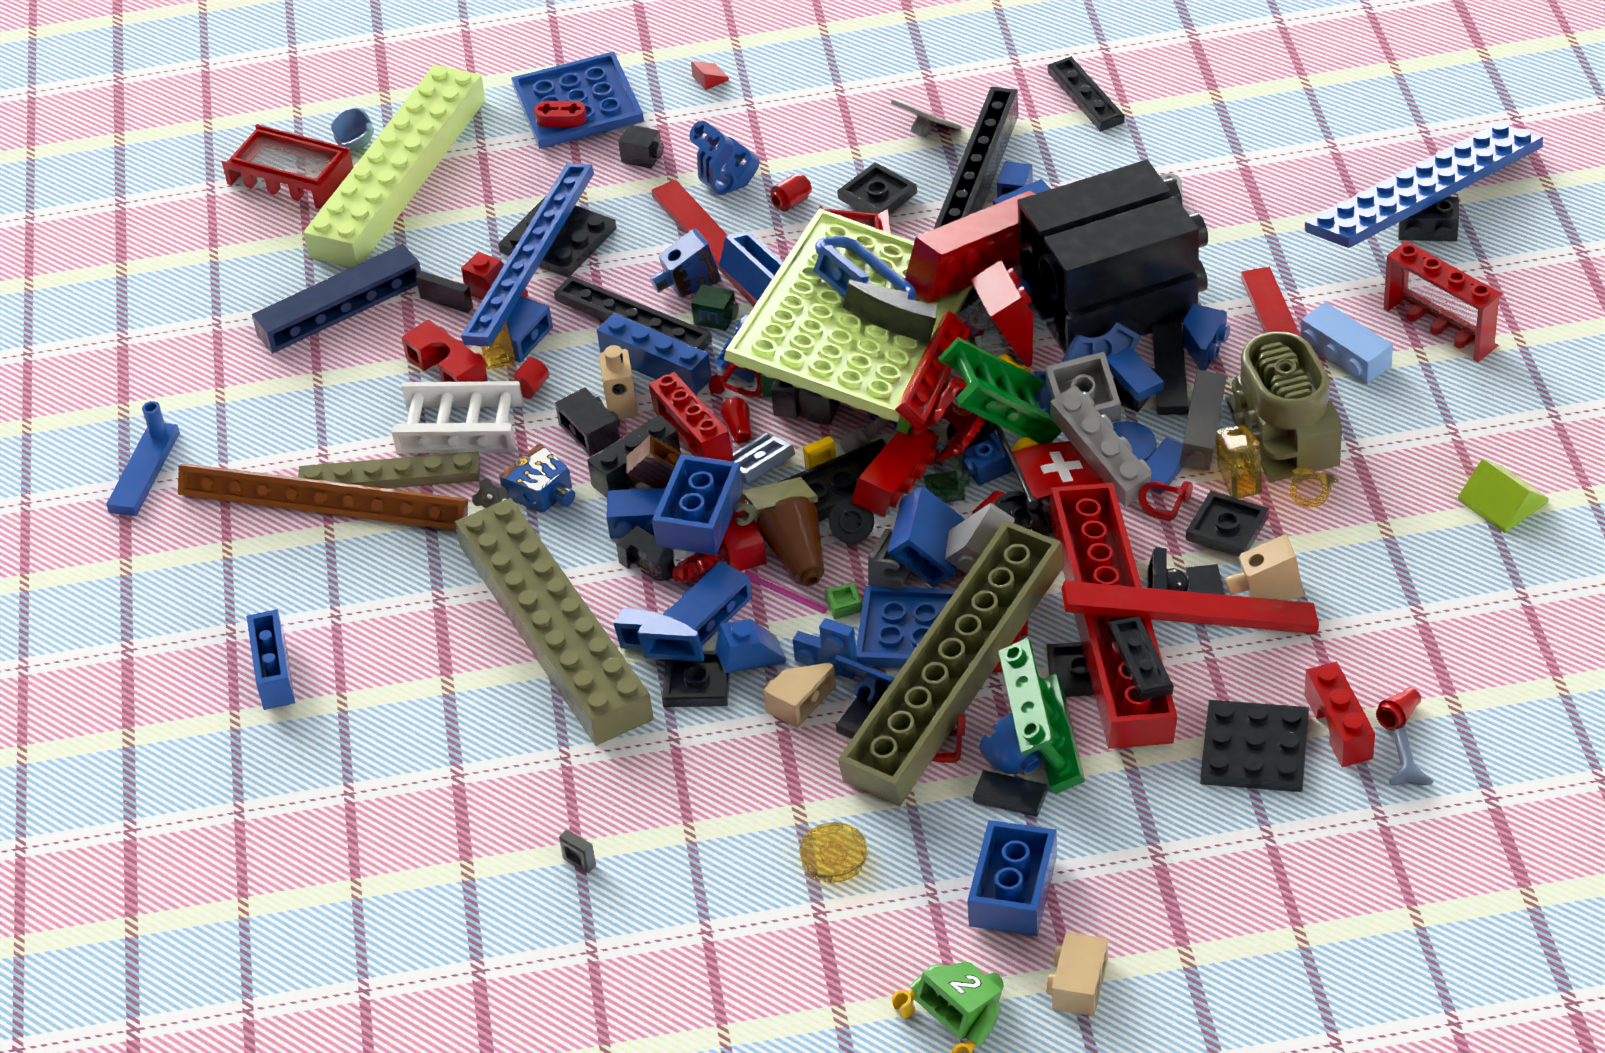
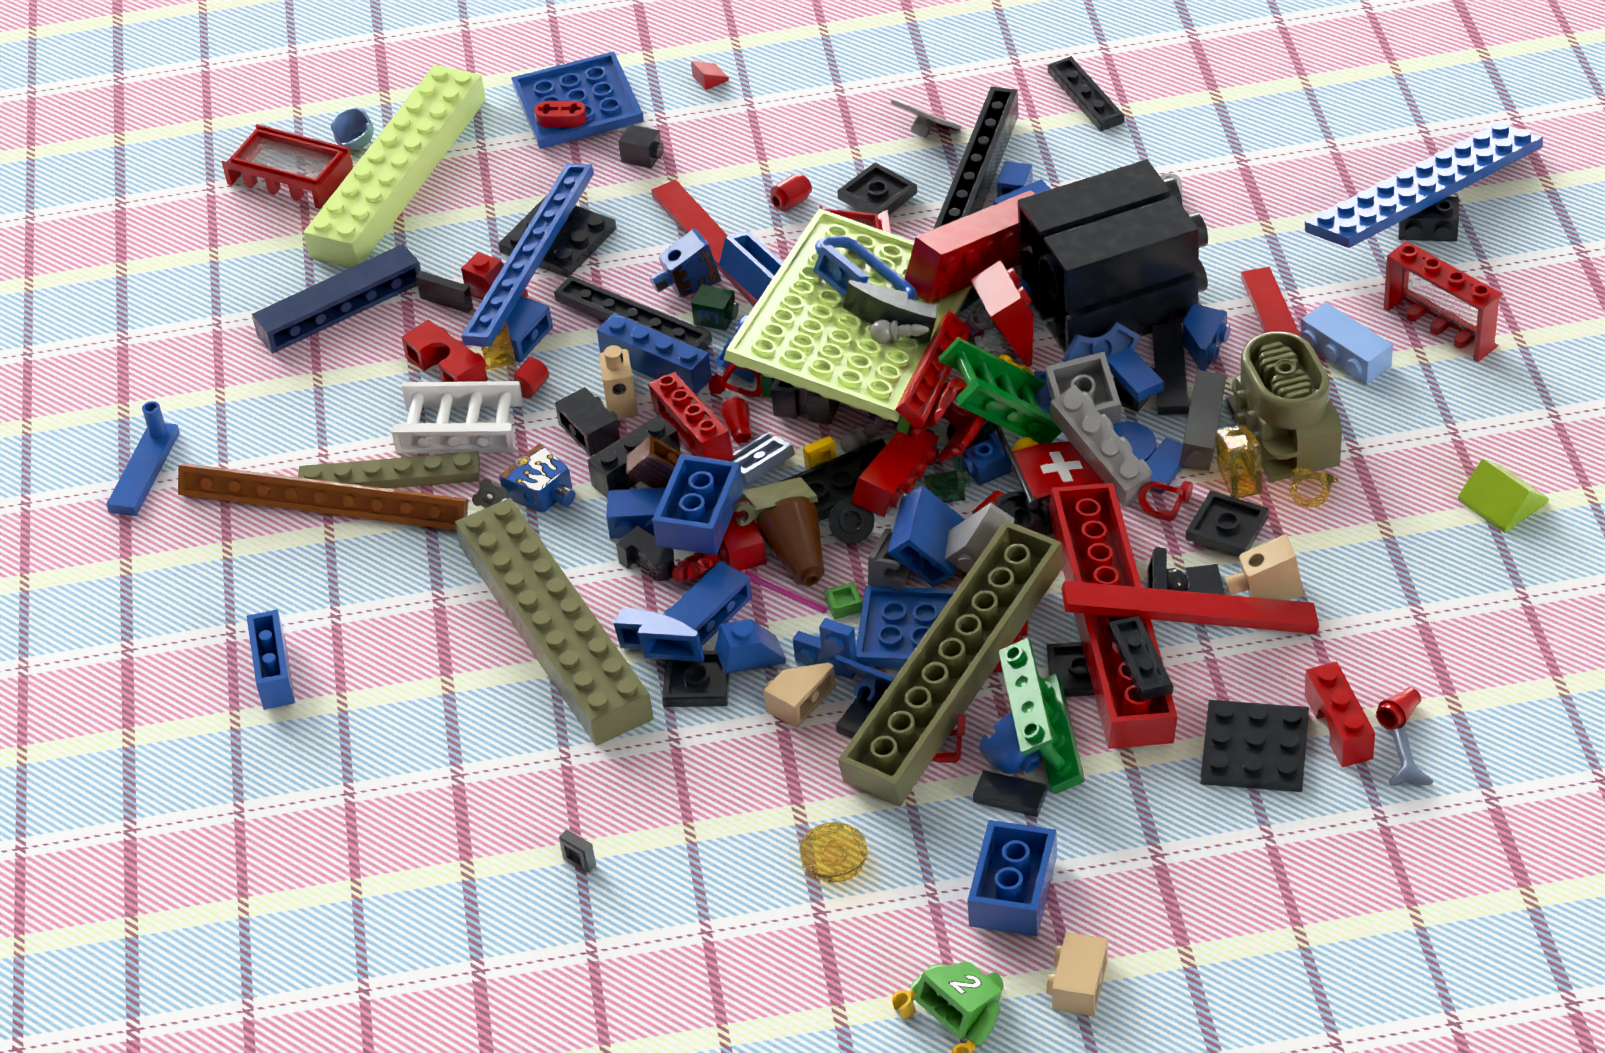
(713, 158): blue piece -> none
(884, 331): none -> light grey bar

